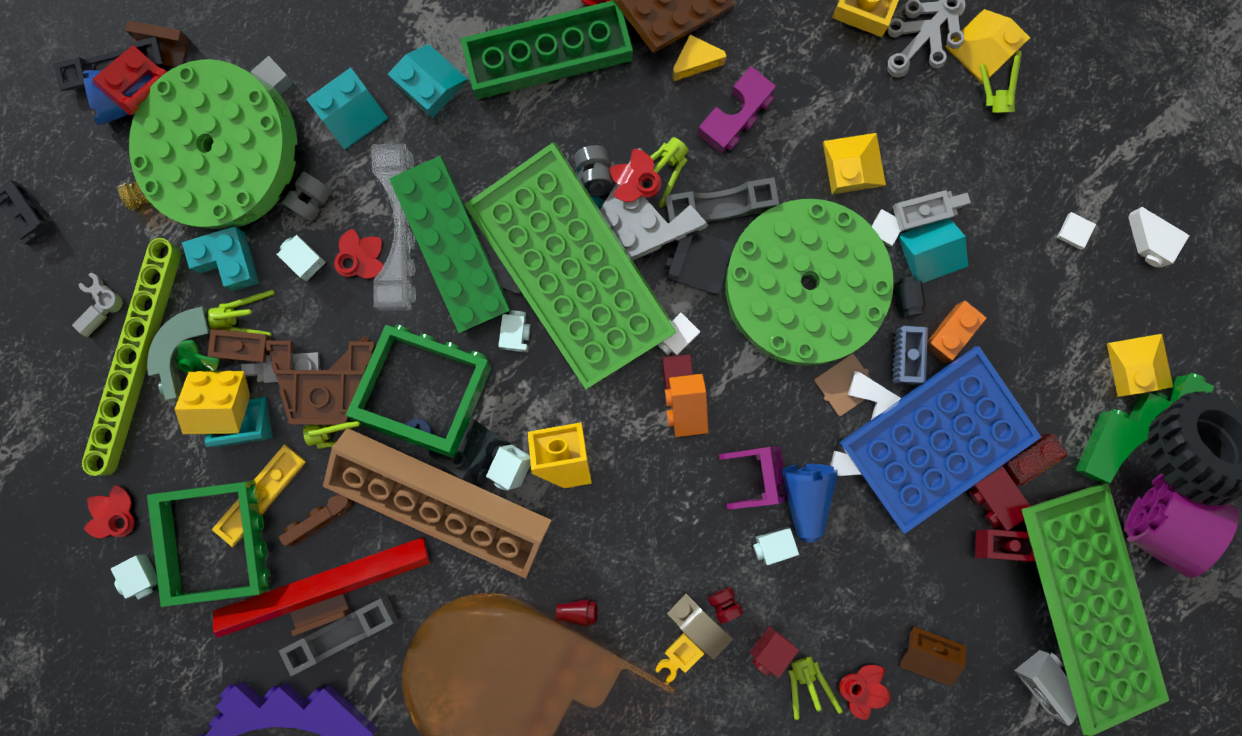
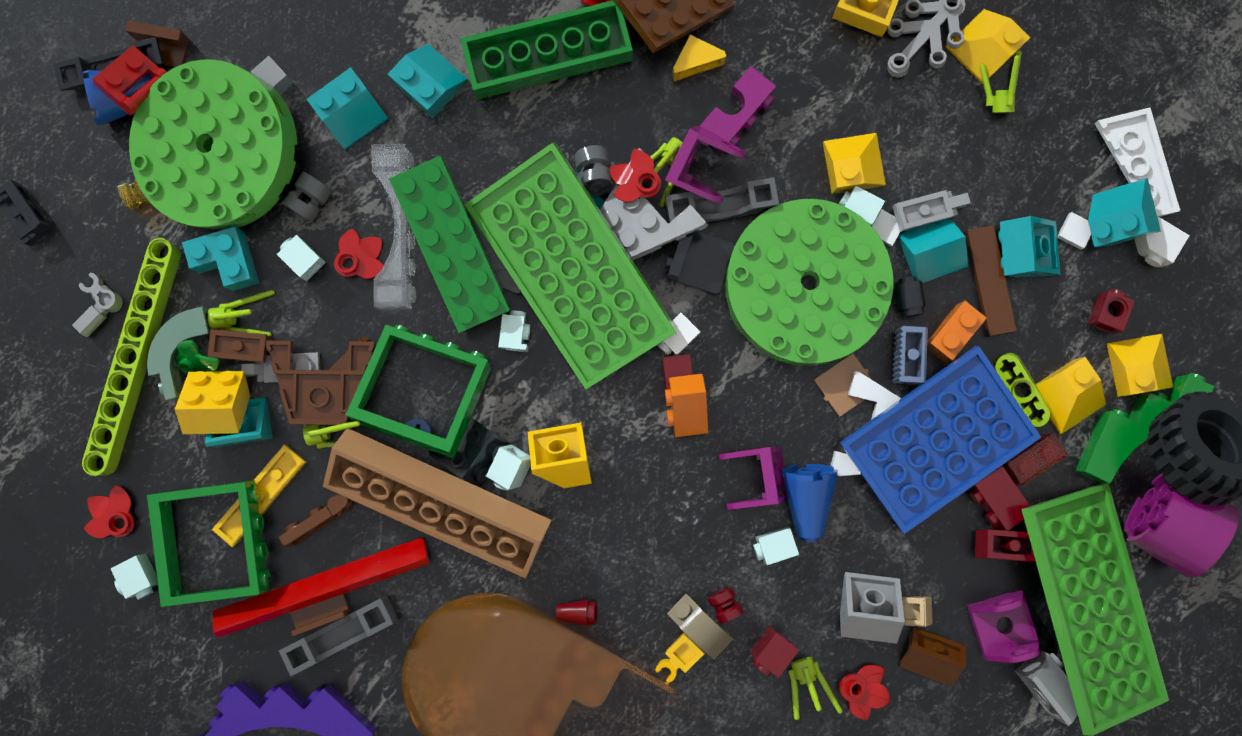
(678, 172): none -> magenta hose
(862, 203): none -> light aqua brick
(871, 608): none -> light grey slope
(917, 611): none -> tan slope
(990, 280): none -> reddish brown tile
(1015, 644): none -> magenta hose
(1019, 367): none -> lime beam
(1029, 247): none -> teal slope
(1072, 393): none -> yellow slope
(1103, 319): none -> dark red brick
(1123, 214): none -> teal slope
(1140, 155): none -> white wing

